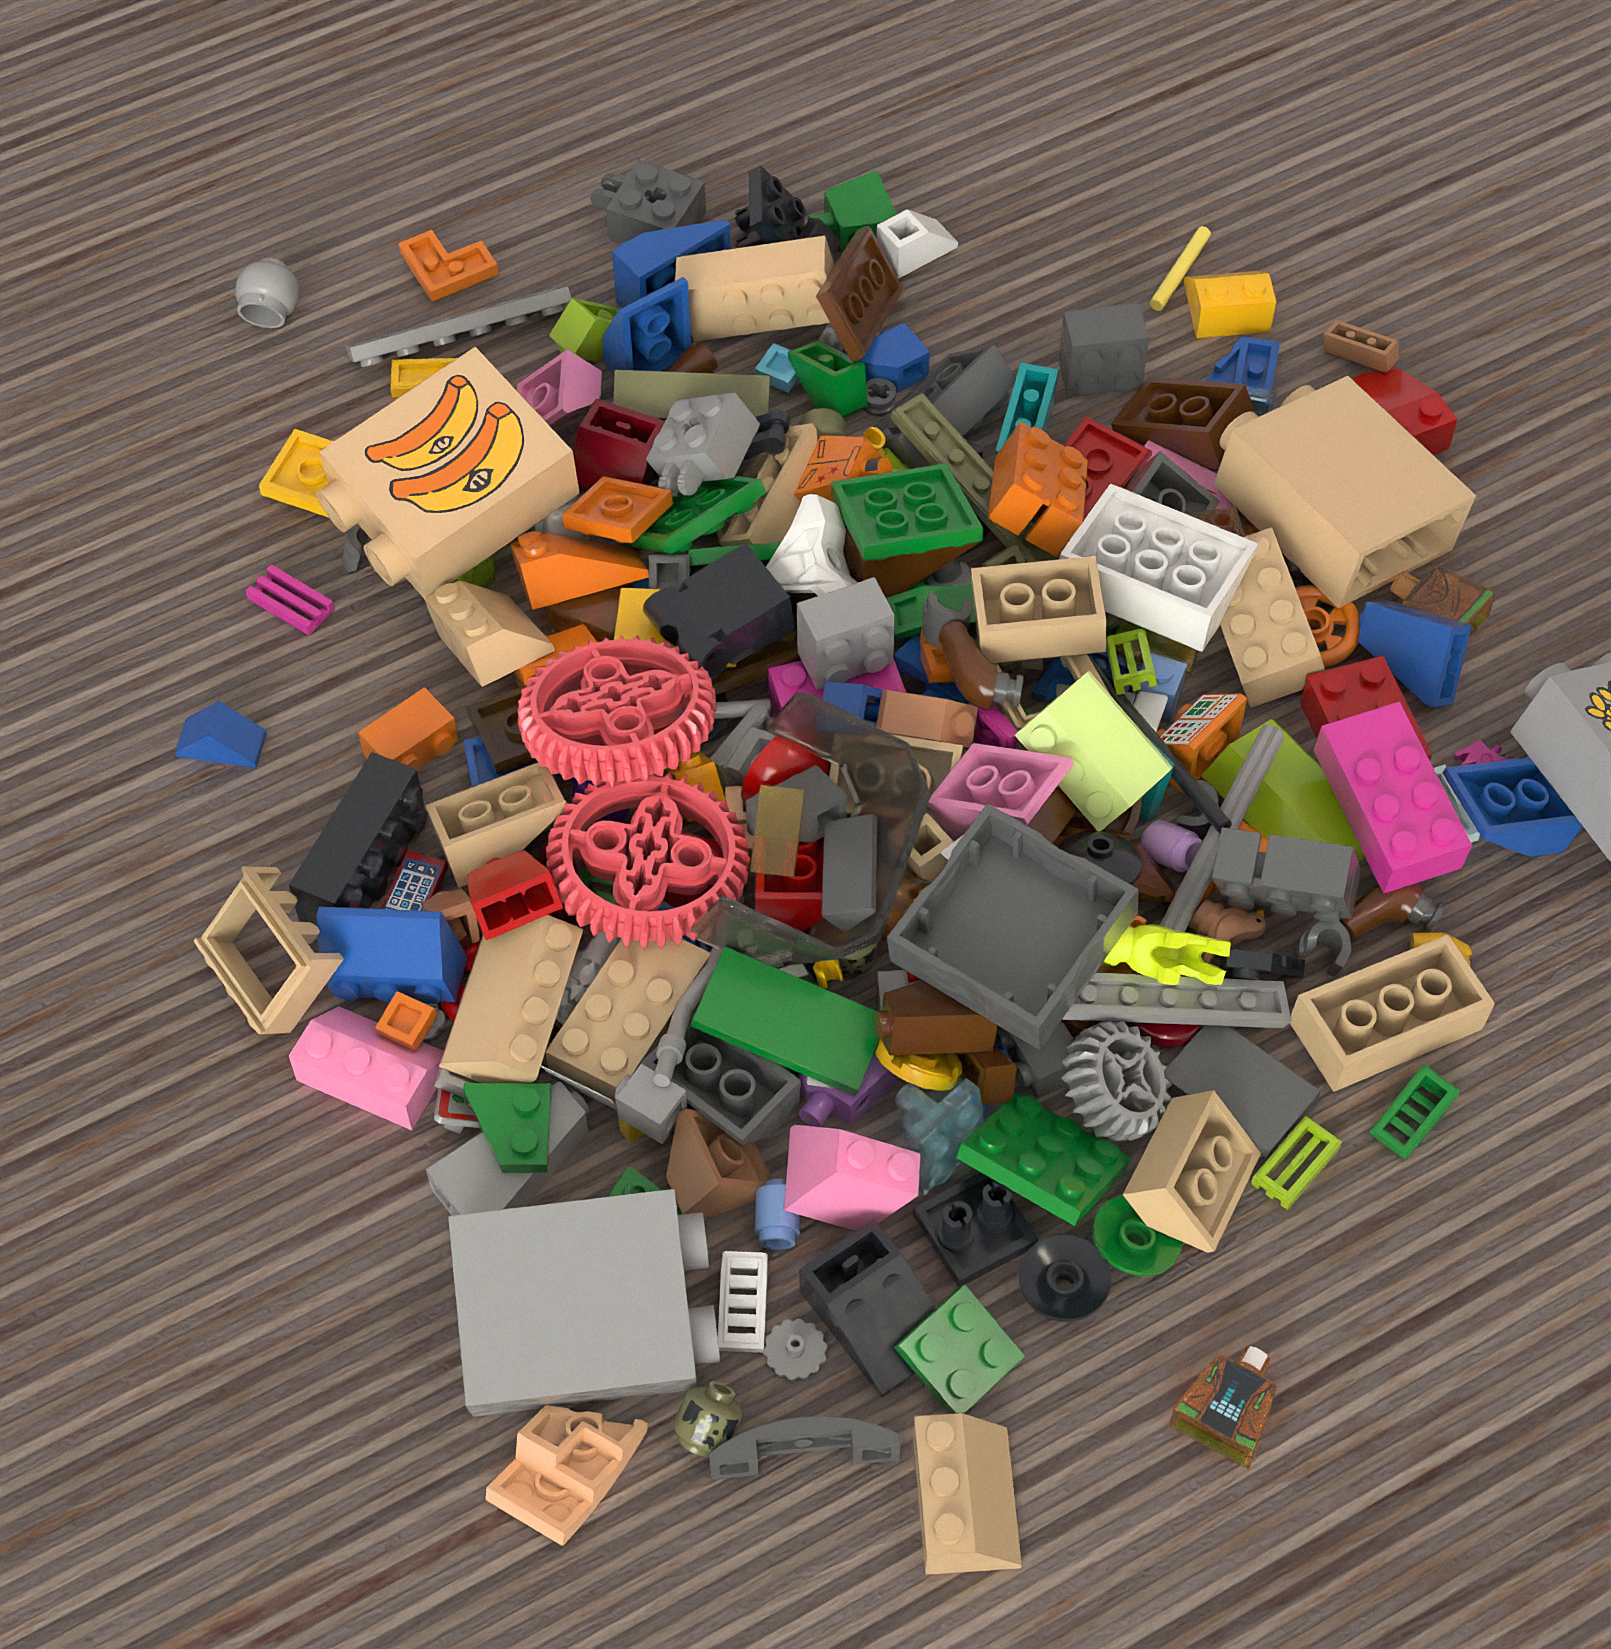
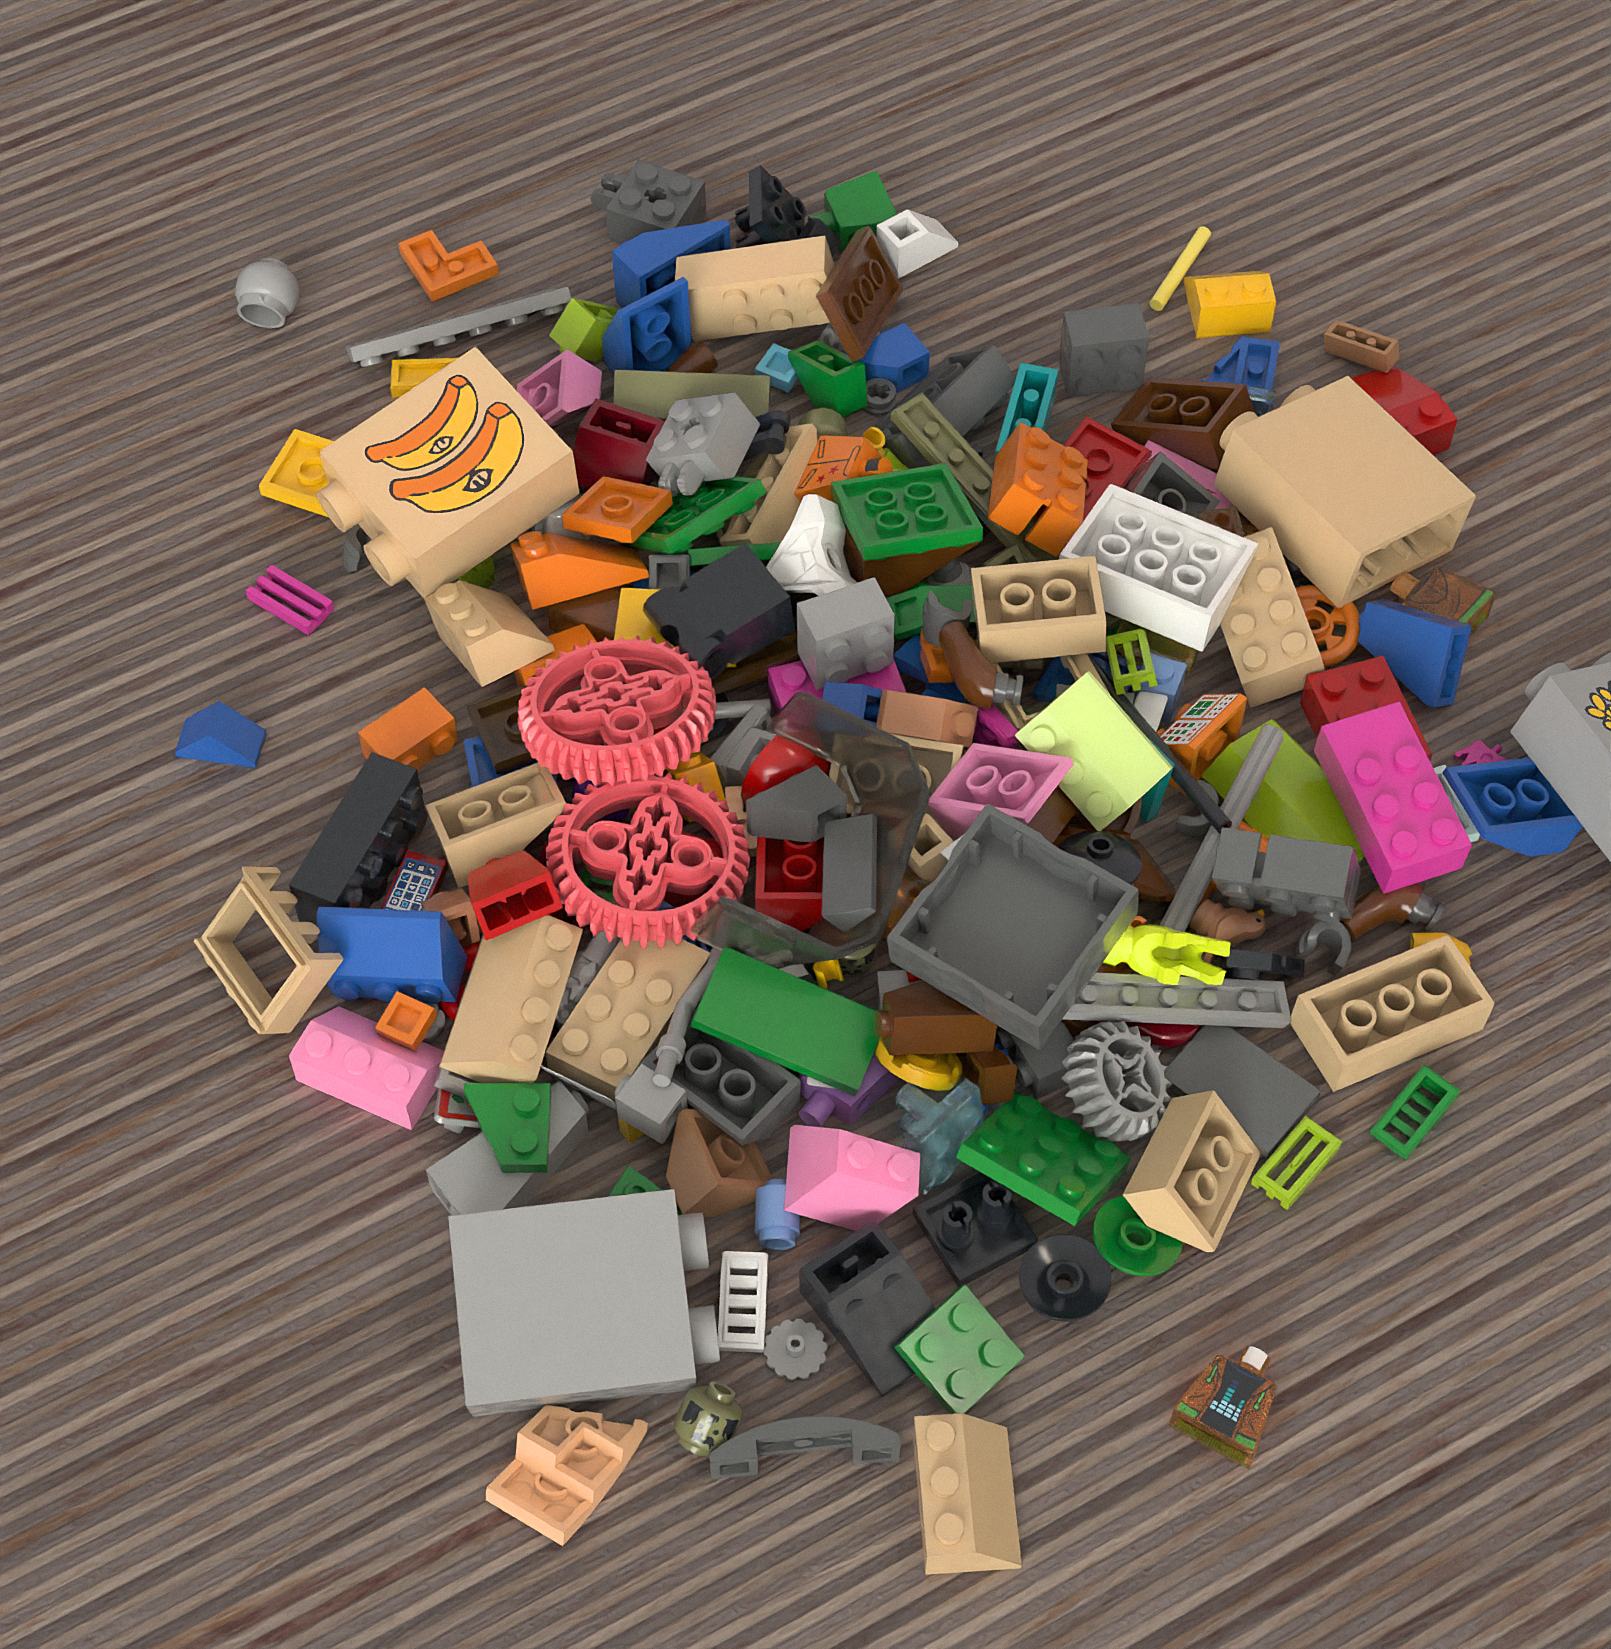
(777, 831): clear yellow tile -> none
(1171, 845): lavender brick -> none

